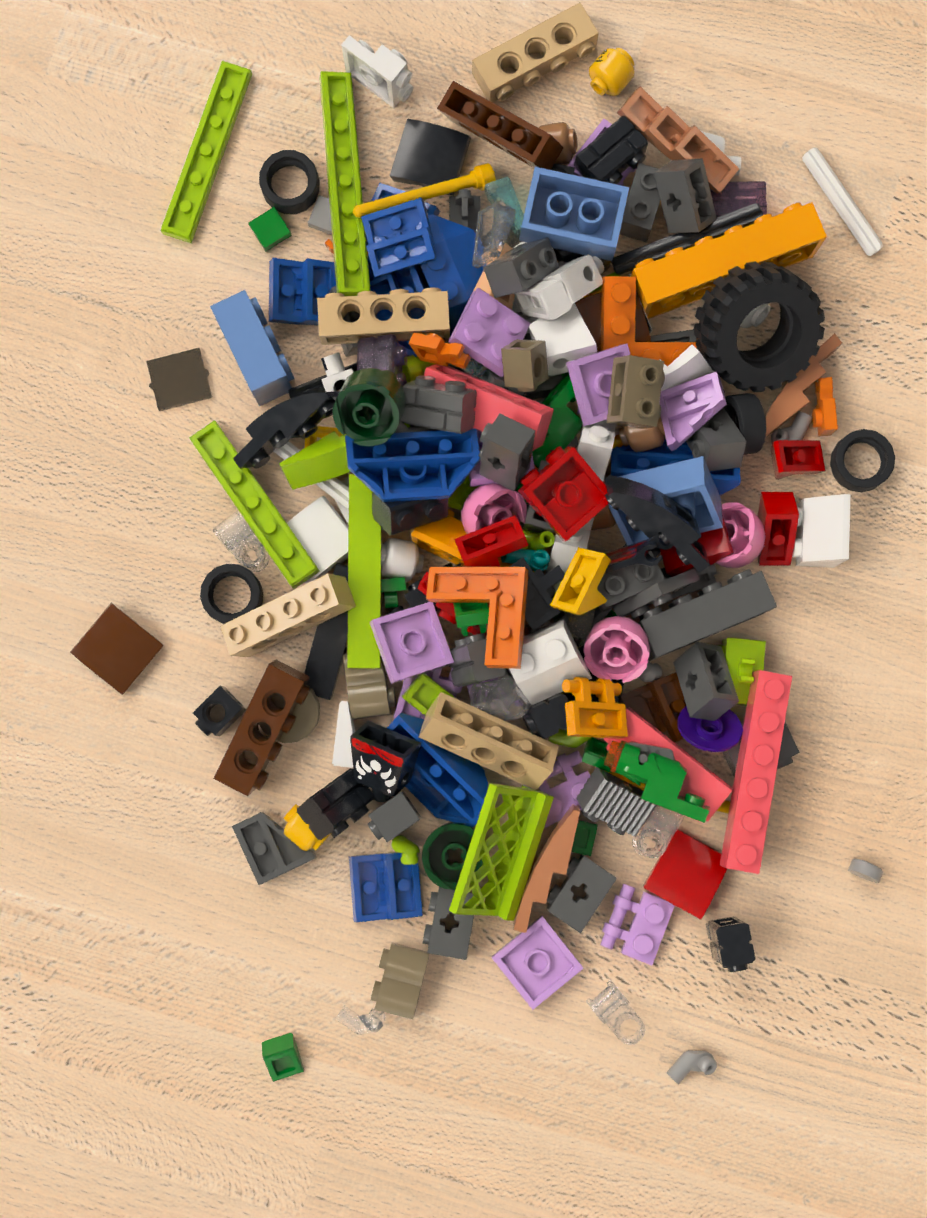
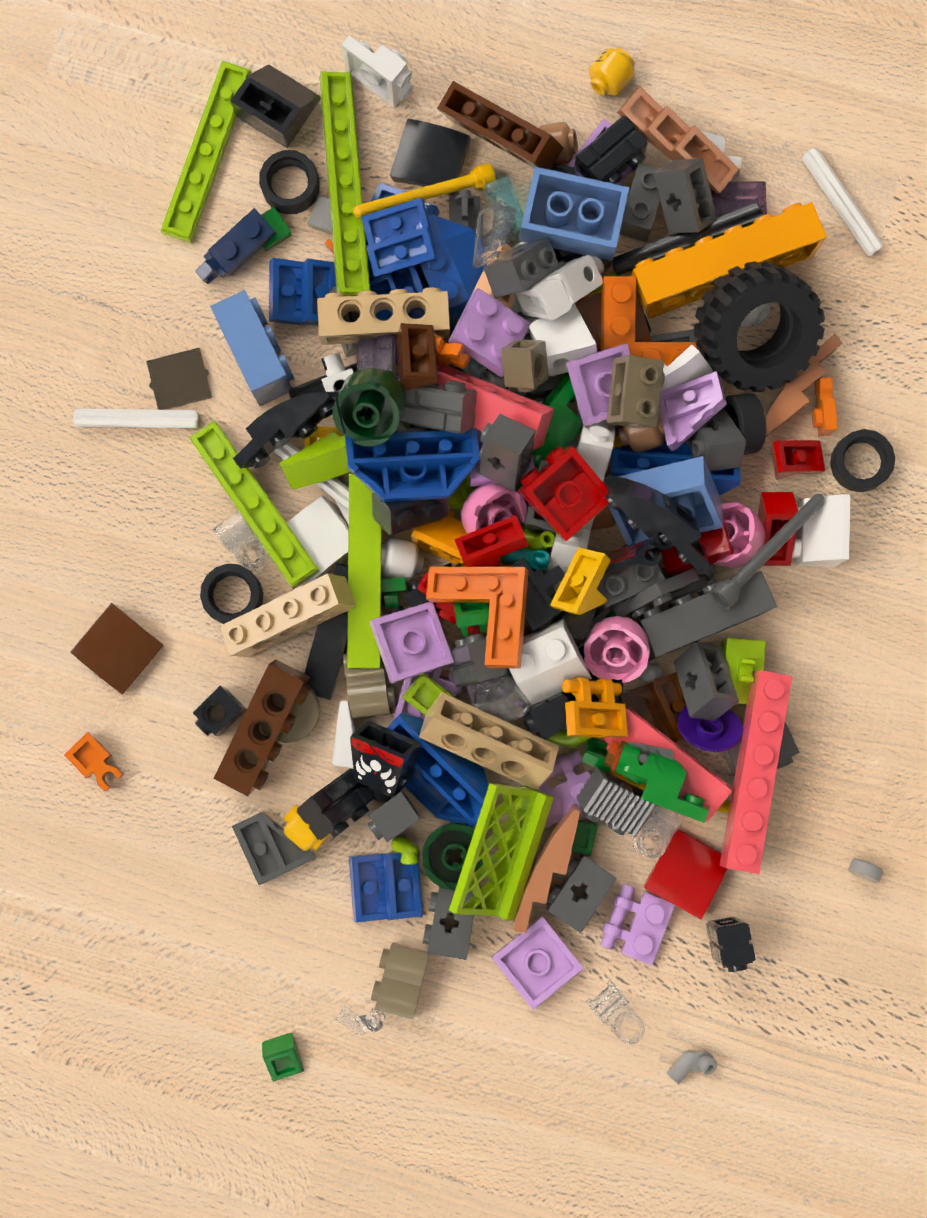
(90, 758): none -> orange plate
(136, 418): none -> white axle
(236, 247): none -> dark blue hinge
(274, 104): none -> black slope
(416, 355): none -> reddish brown slope
(569, 24): tan brick -> none
(727, 592): none -> dark grey piece
(794, 432): light grey arm -> none

